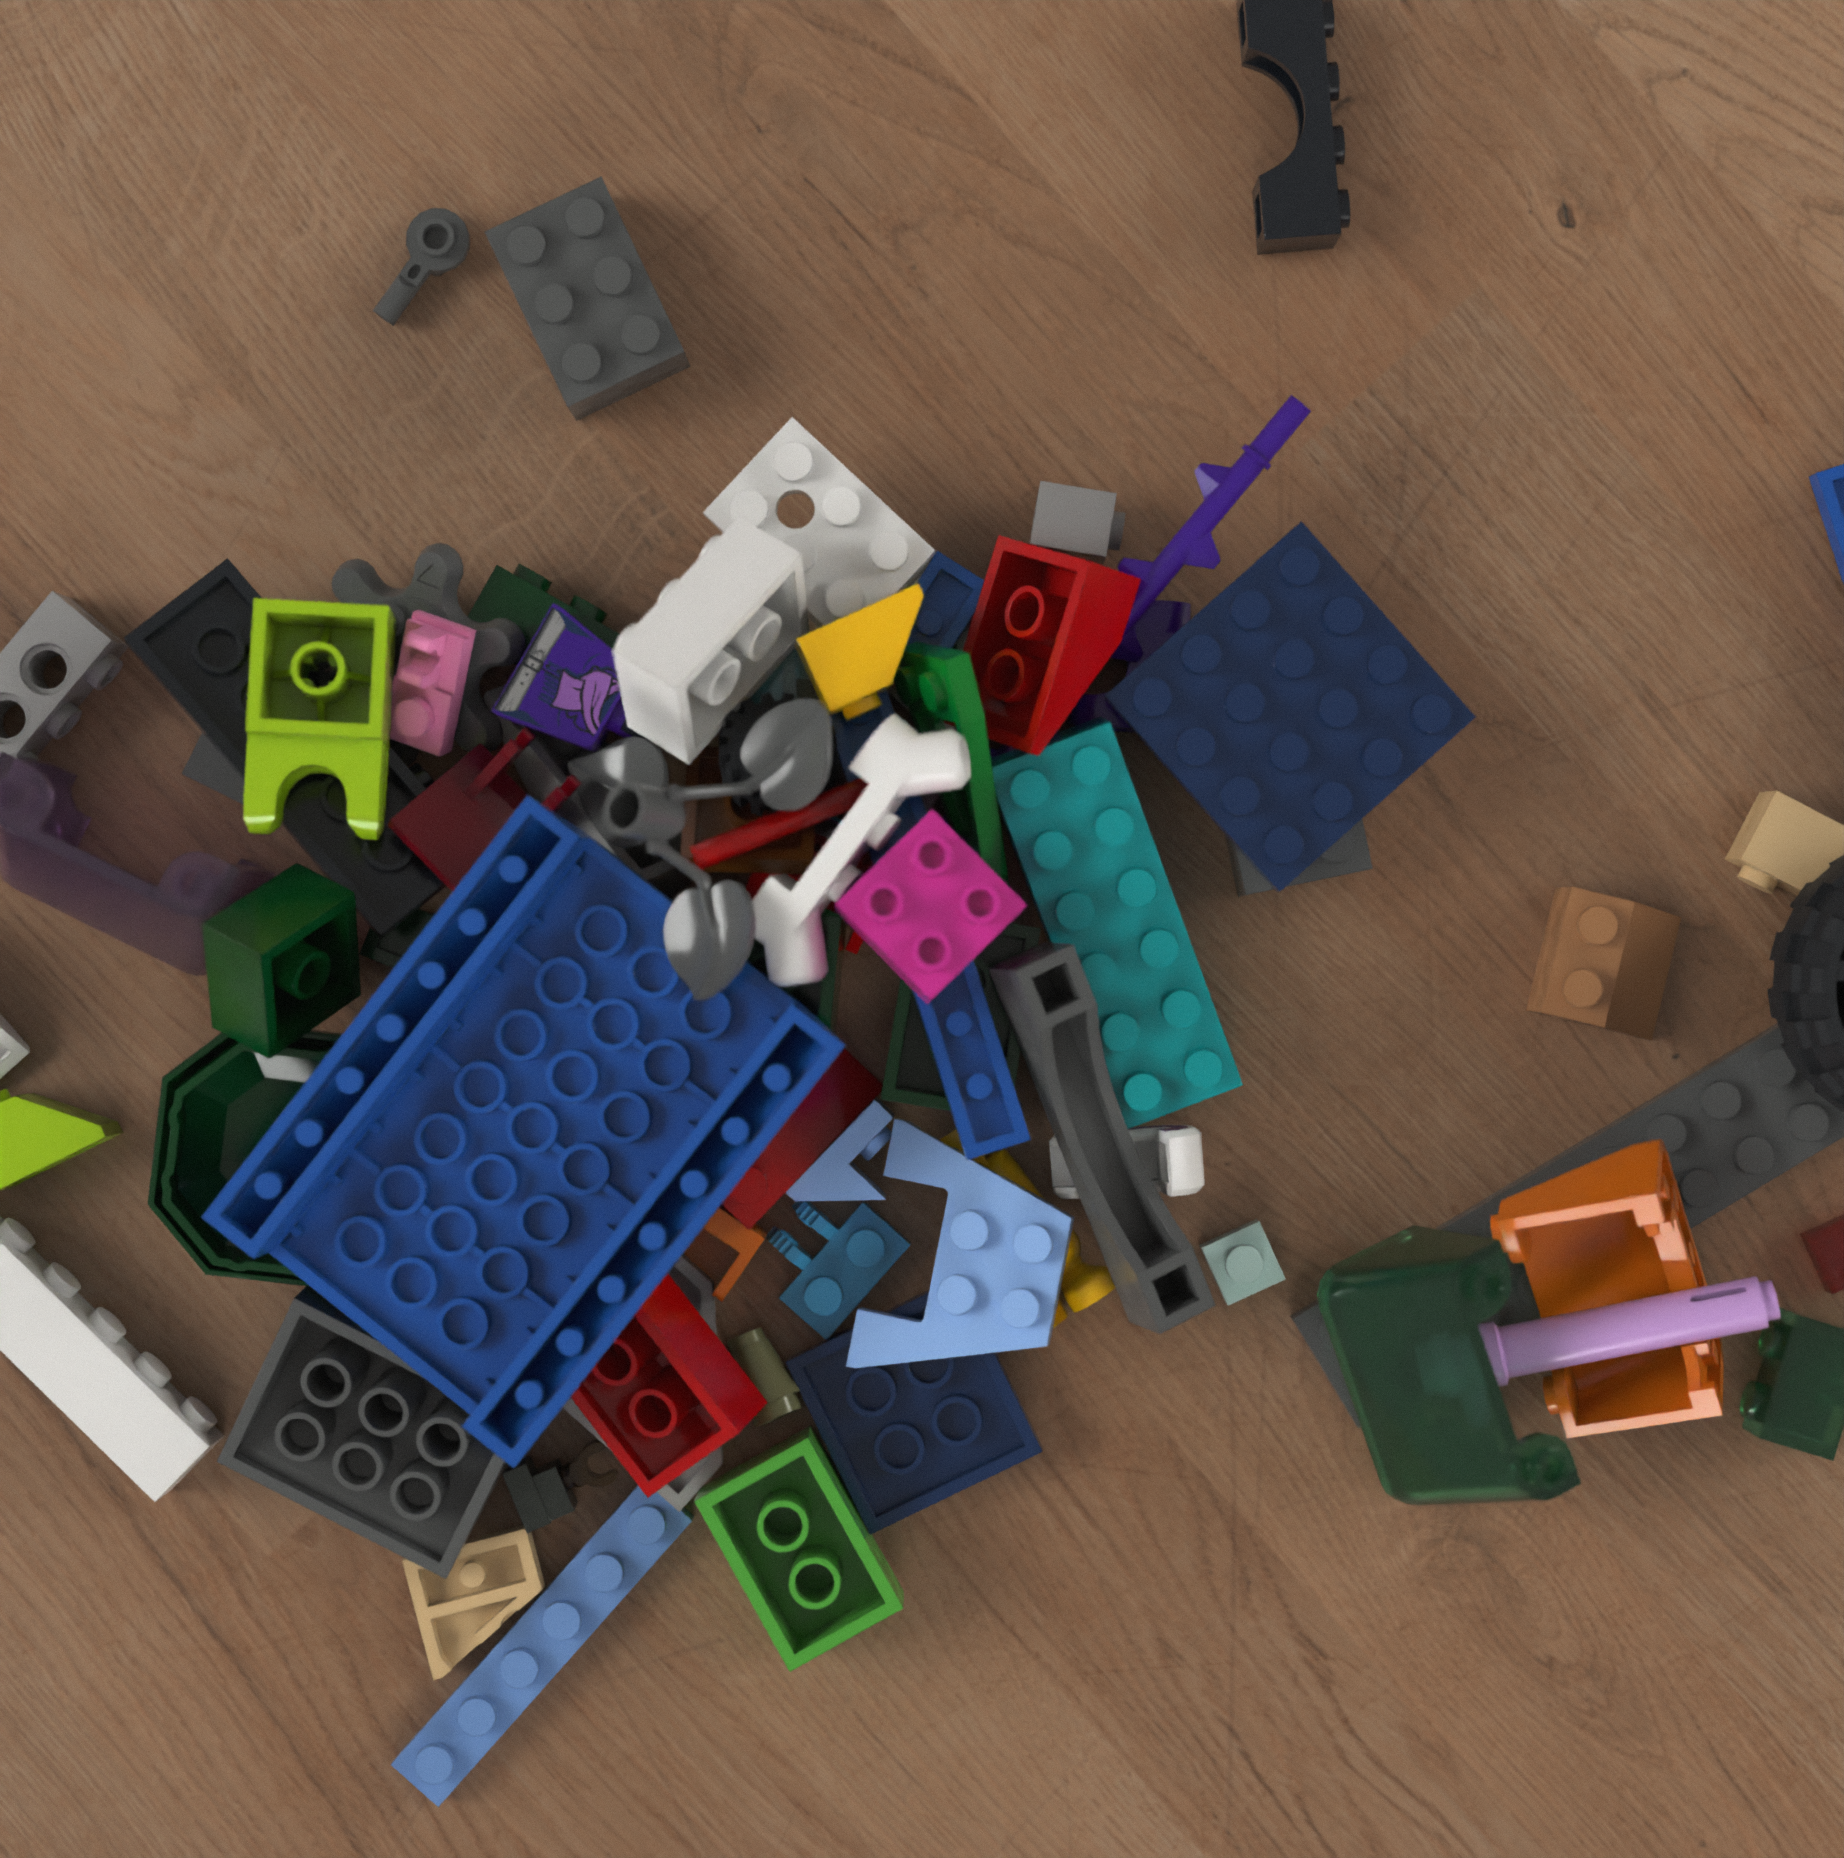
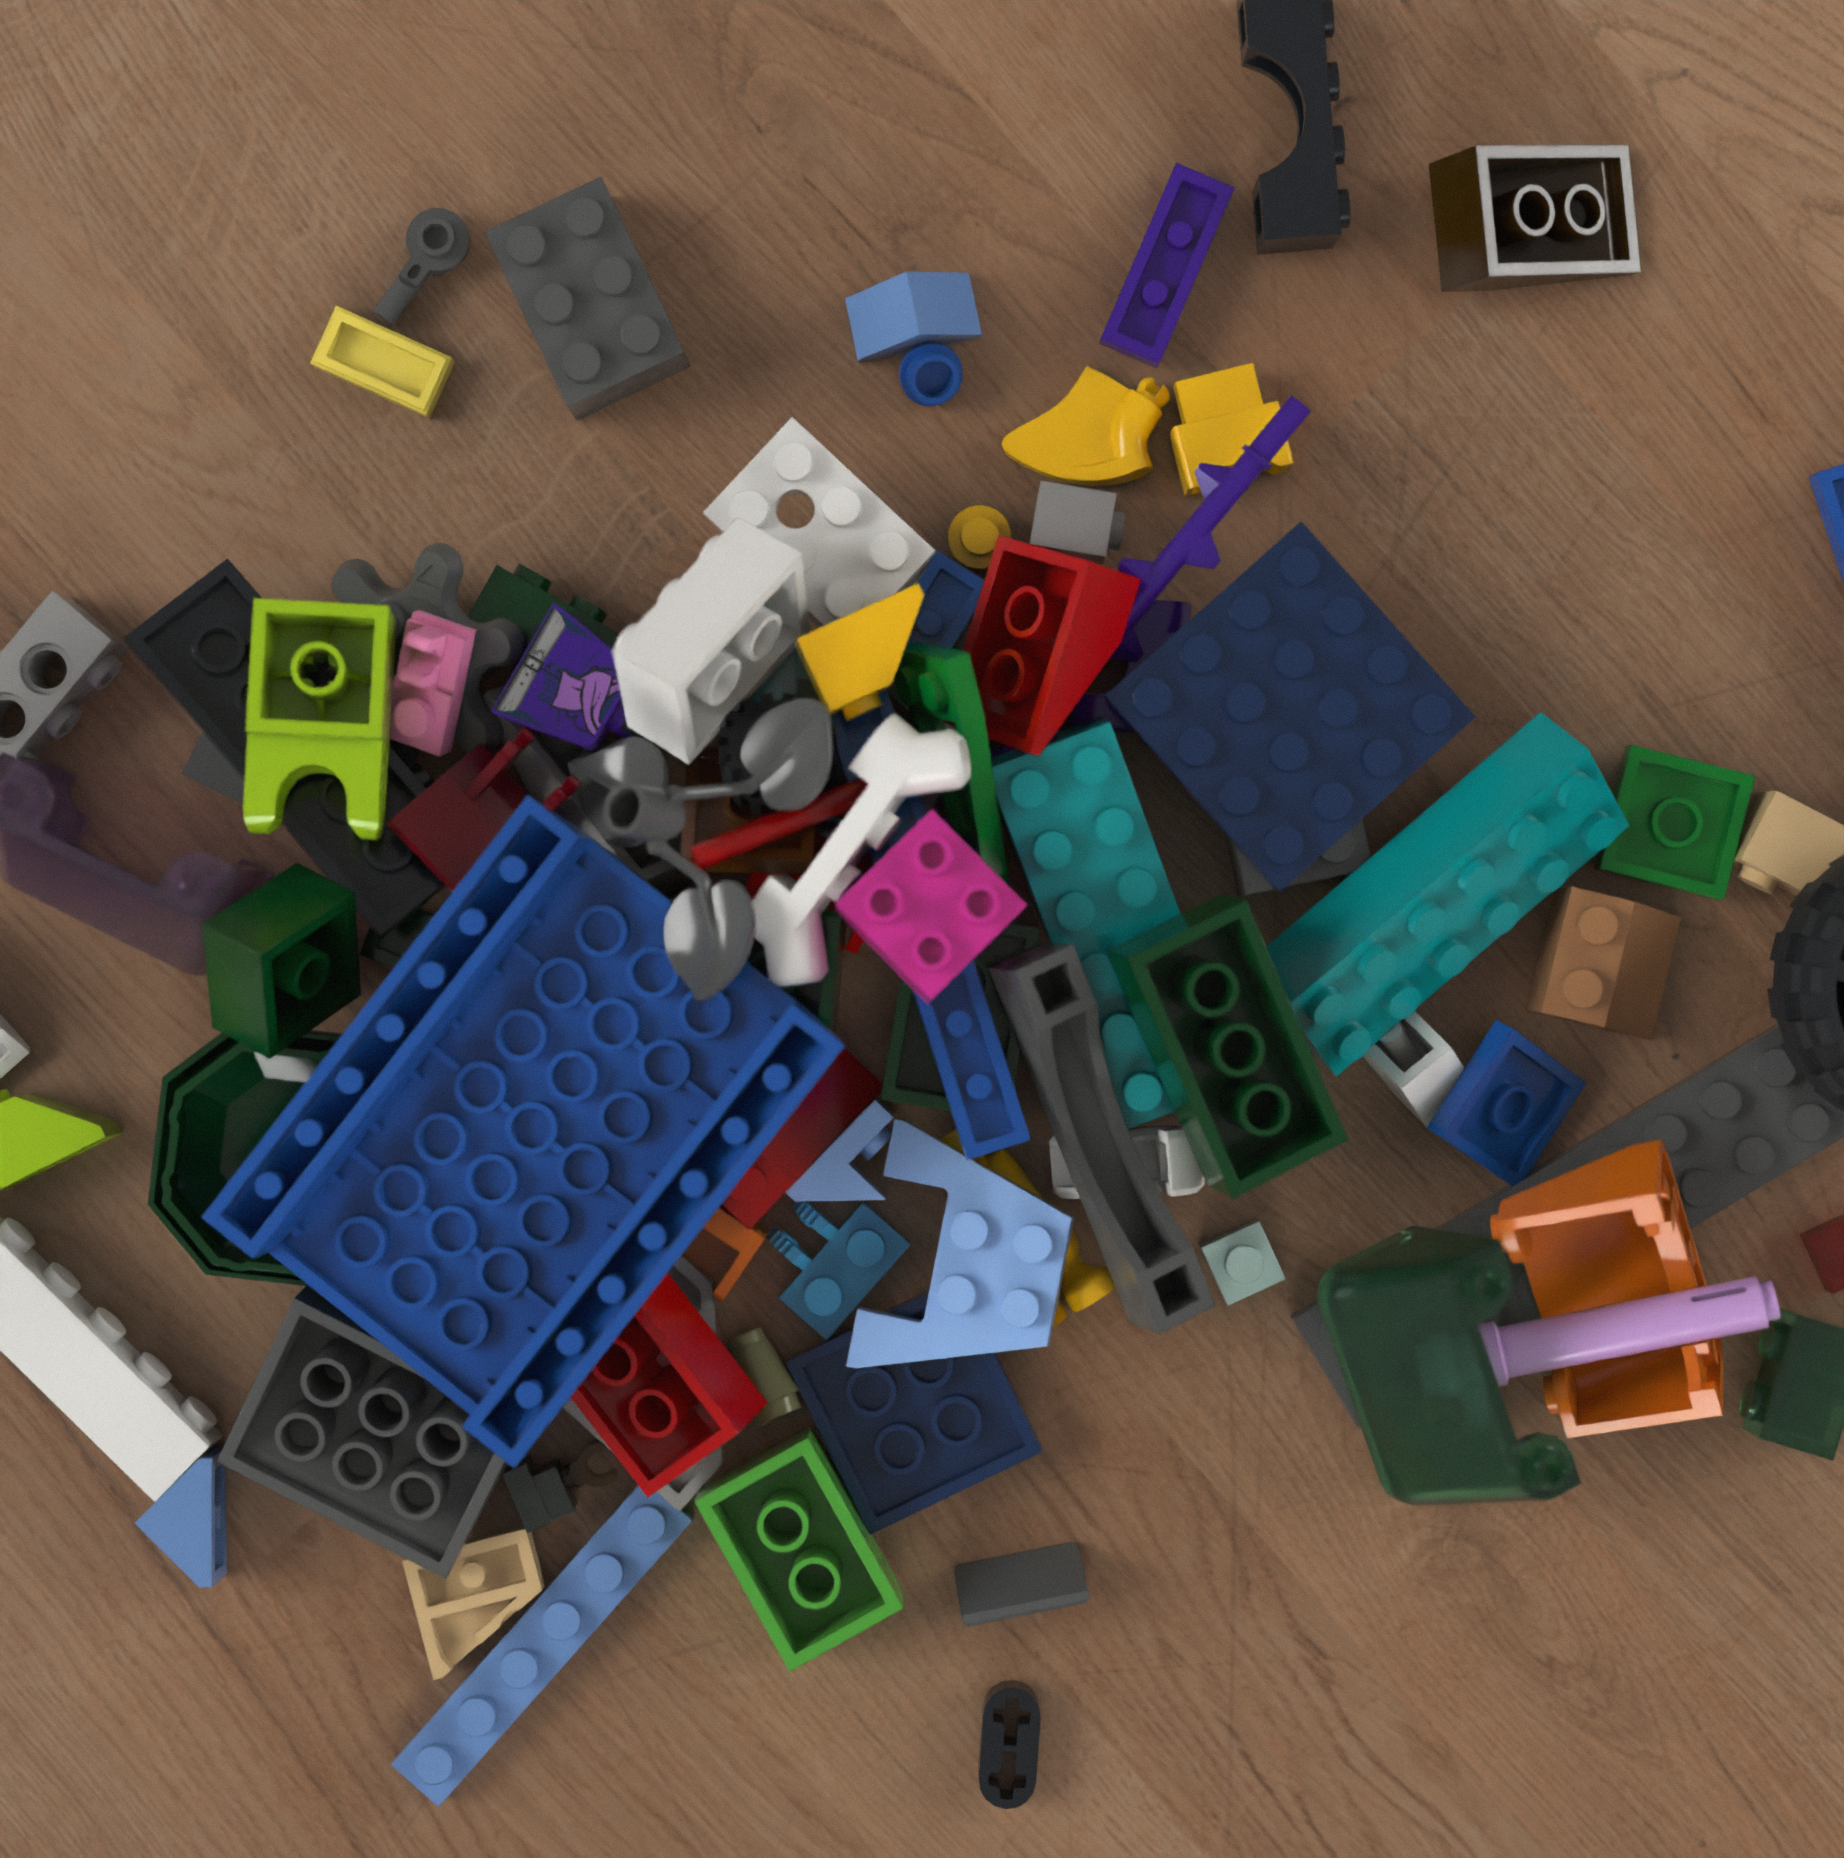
(192, 1521): none -> medium blue slope
(382, 362): none -> light yellow tile
(912, 311): none -> medium blue slope
(930, 373): none -> blue plate
(975, 534): none -> yellow plate
(1021, 1584): none -> dark grey slope
(1024, 1744): none -> black beam
(1093, 433): none -> yellow arm
(1166, 265): none -> dark purple plate
(1217, 419): none -> yellow piece
(1227, 1045): none -> dark green brick
(1416, 1066): none -> white slope
(1444, 890): none -> teal brick
(1506, 1104): none -> blue tile
(1533, 215): none -> dark brown slope
(1680, 822): none -> green plate

